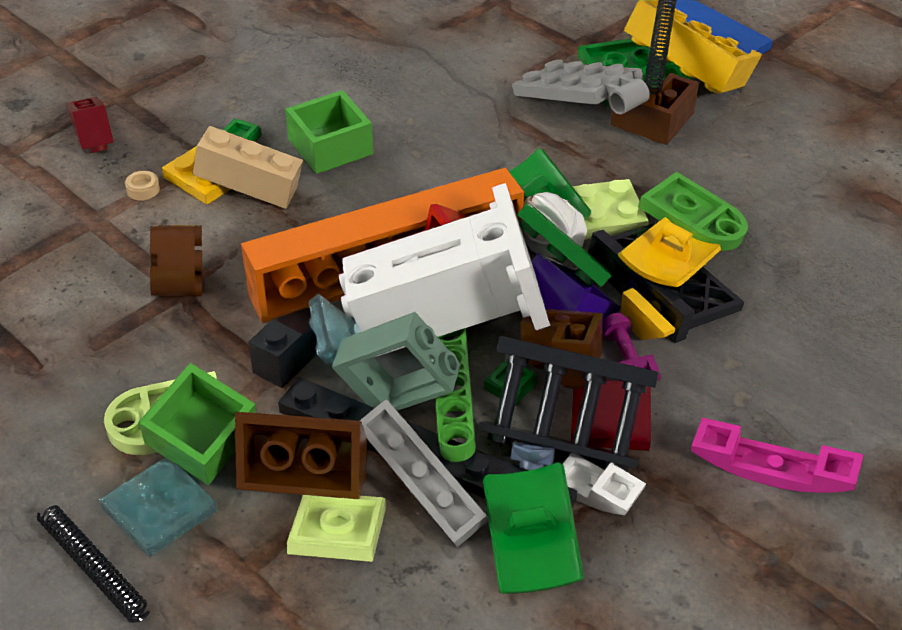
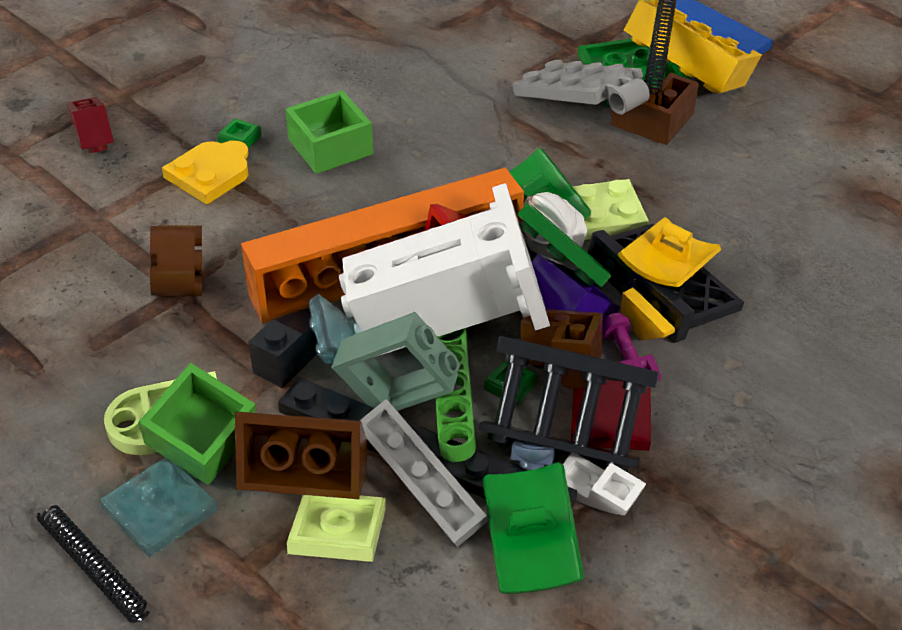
(142, 185): tan tile -> none
(247, 167): tan brick -> none
(696, 211): bright green tile -> none
(775, 465): dark pink slope -> none

